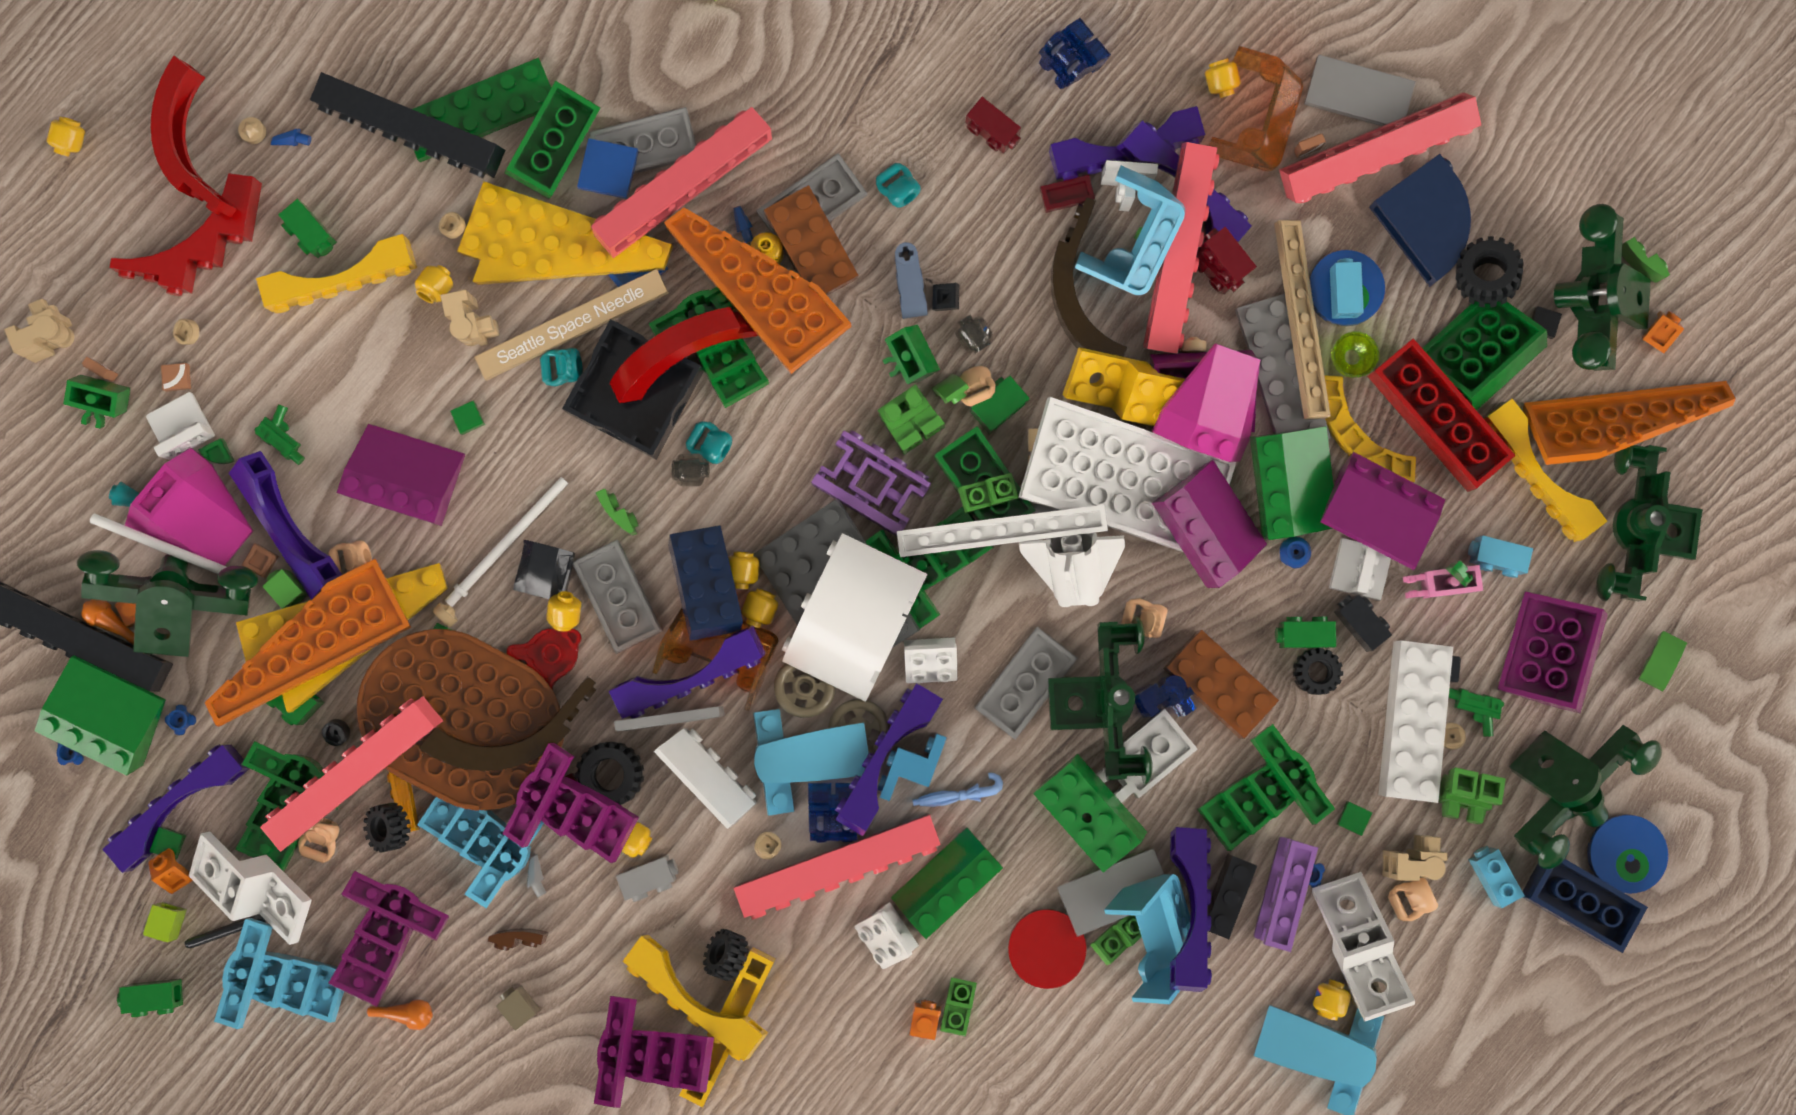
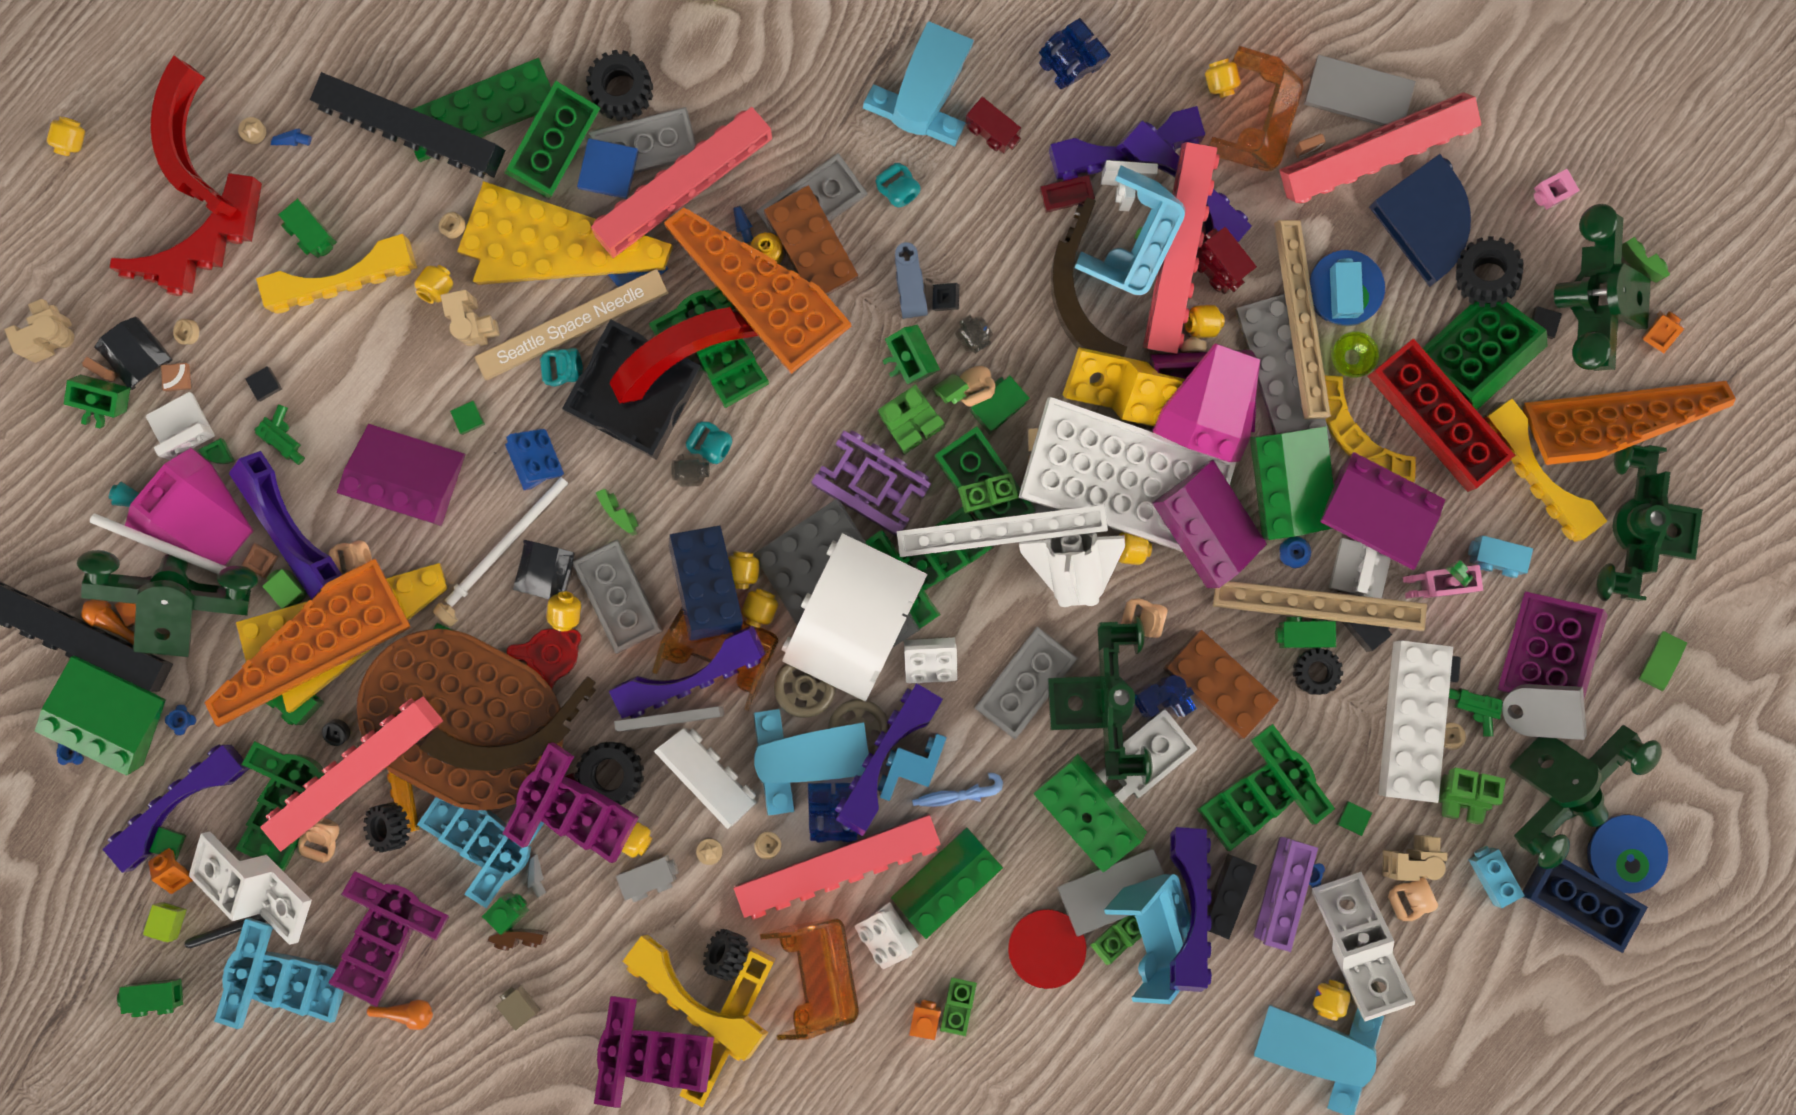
(132, 351): none -> black slope
(263, 383): none -> black tile
(506, 912): none -> green brick
(533, 457): none -> blue bracket
(614, 66): none -> black tyre
(709, 851): none -> tan tile
(824, 977): none -> clear orange windscreen
(926, 86): none -> medium azure slope
(1135, 550): none -> yellow head
(1204, 321): none -> yellow head
(1321, 605): none -> tan tile
(1547, 711): none -> light grey tile
(1562, 186): none -> bright pink brick

